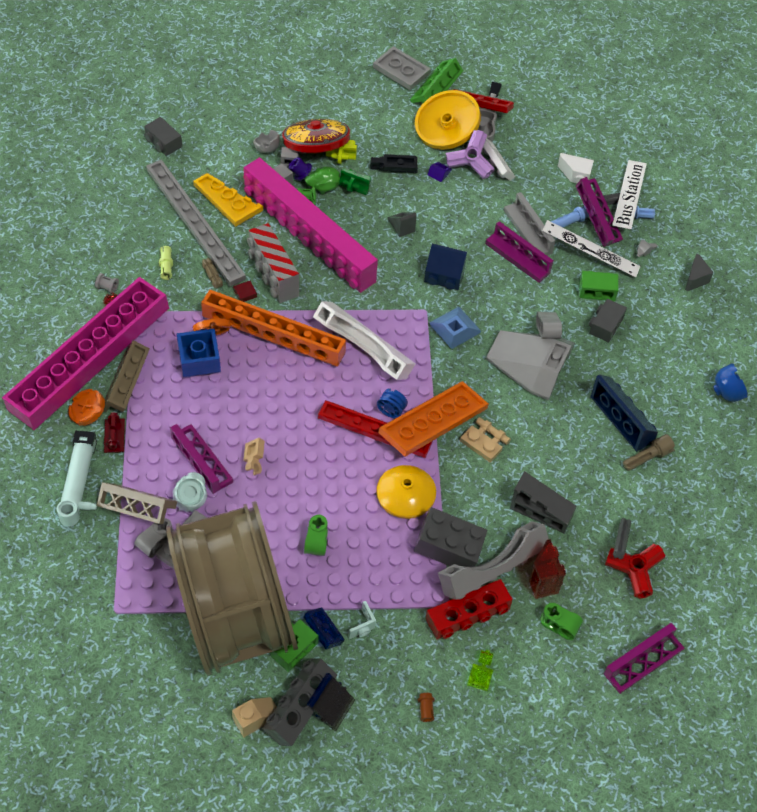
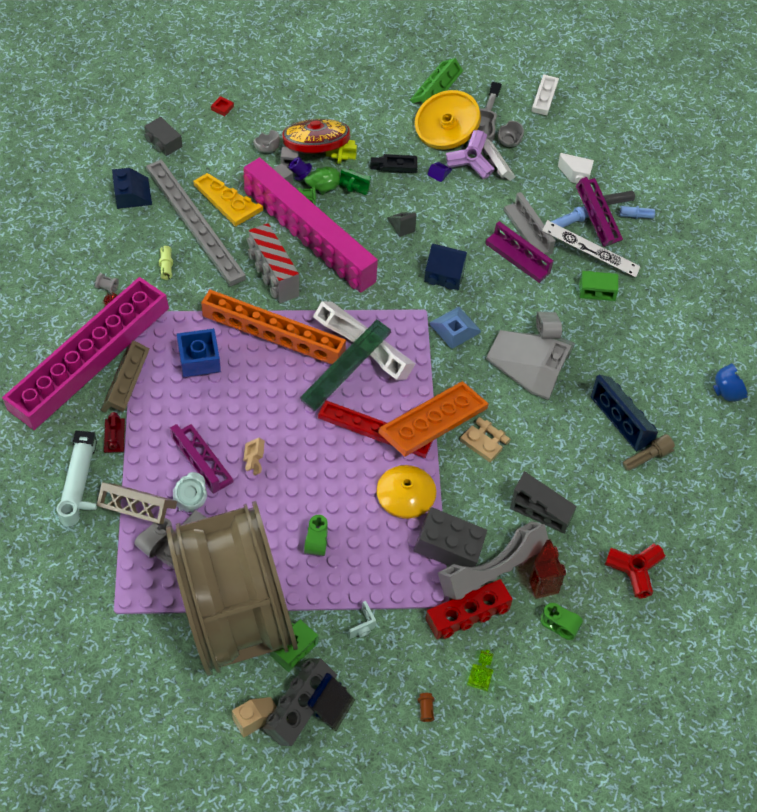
(87, 407): orange tile -> none
(131, 188): none -> dark blue slope
(212, 273): dark tan axle -> none
(219, 324): orange tile -> none
(222, 106): none -> red tile
(245, 291): dark red tile -> none
(324, 627): clear blue plate -> none
(345, 365): none -> clear green tile
(392, 402): blue wheel -> none
(401, 68): light grey plate -> none
(492, 103): red tile -> none
(511, 134): none -> light grey hair
(545, 95): none -> white plate
(607, 320): dark grey brick -> none
(622, 538): dark grey axle -> none
(629, 194): white sticker -> none
(638, 652): magenta fence -> none
(645, 248): light grey piece -> none
(699, 274): dark grey slope -> none

